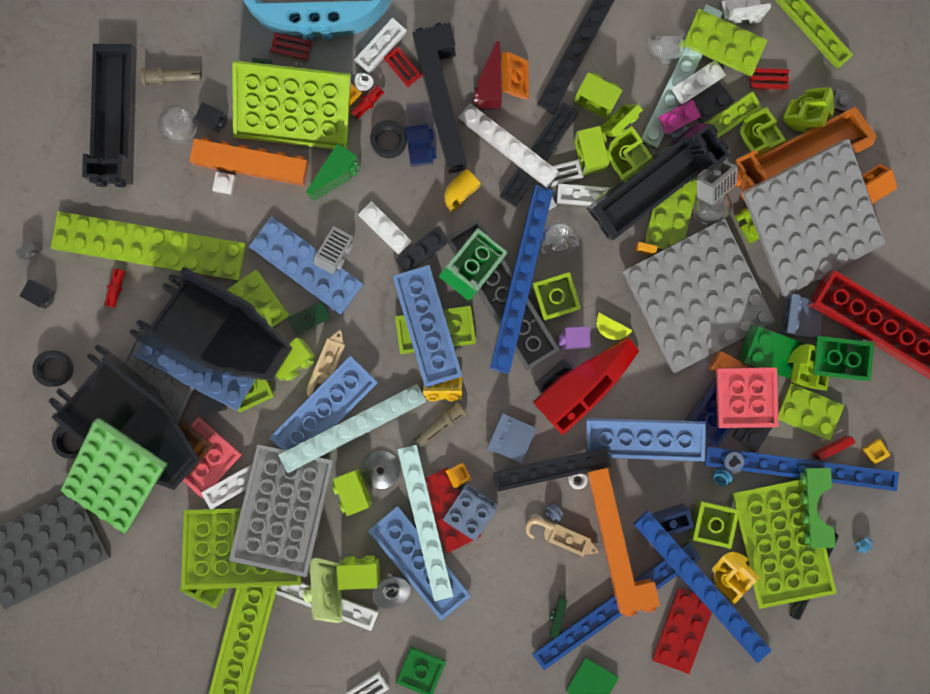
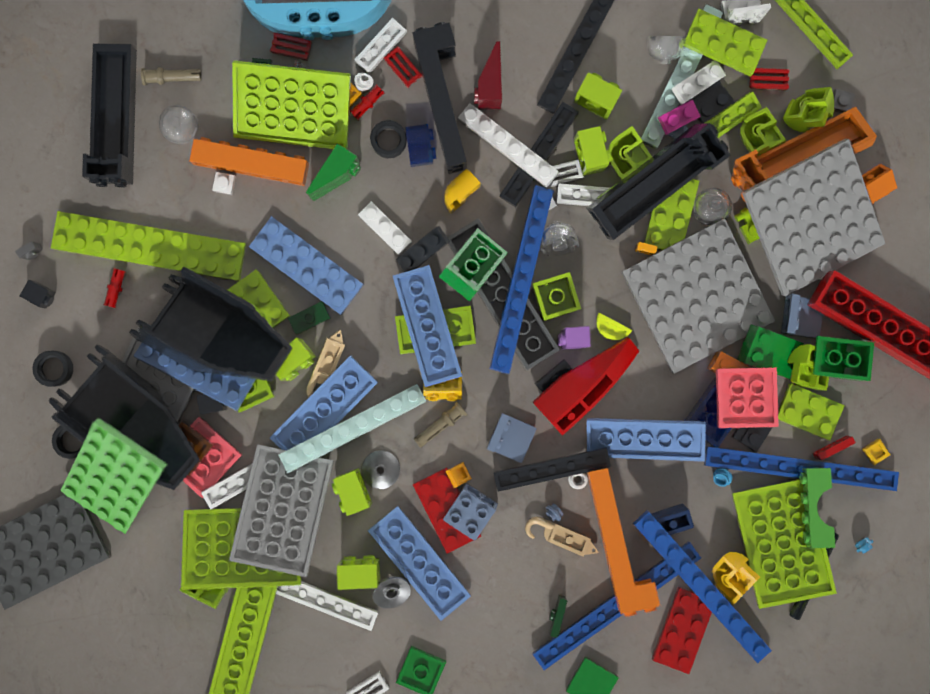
(210, 117): black brick -> none
(324, 591): yellowish green plate -> none
(333, 250): light grey brick -> none
(425, 523): light aqua plate -> none
(515, 75): orange plate -> none
(616, 123): lime plate -> none
(714, 524): lime brick -> none
(717, 182): light grey brick -> none
(733, 461): sand blue tile -> none

